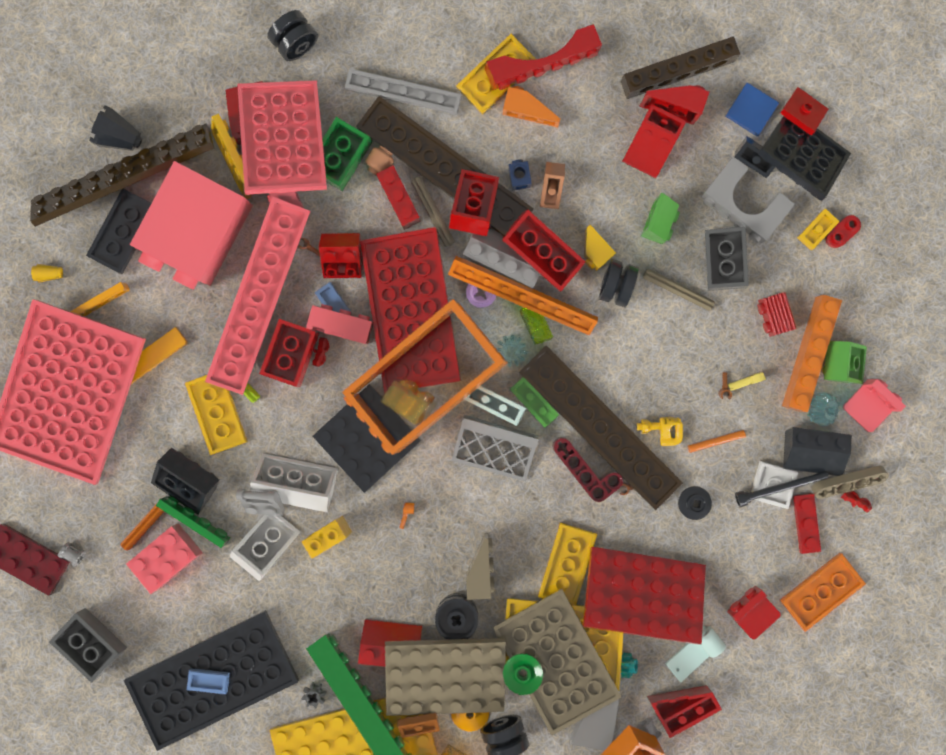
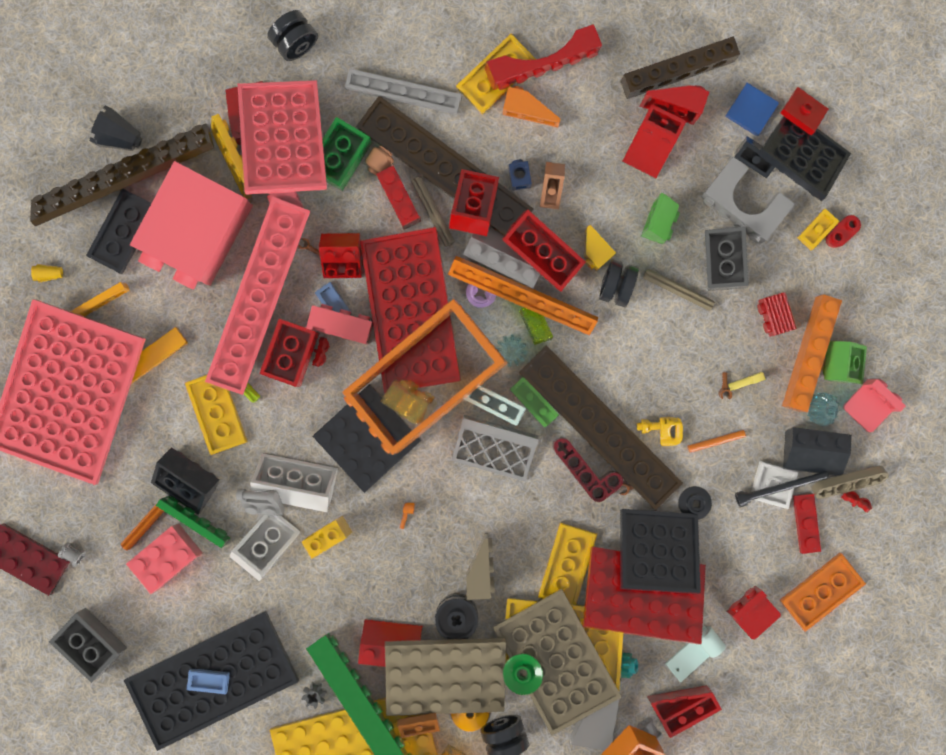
(659, 551): none -> black plate

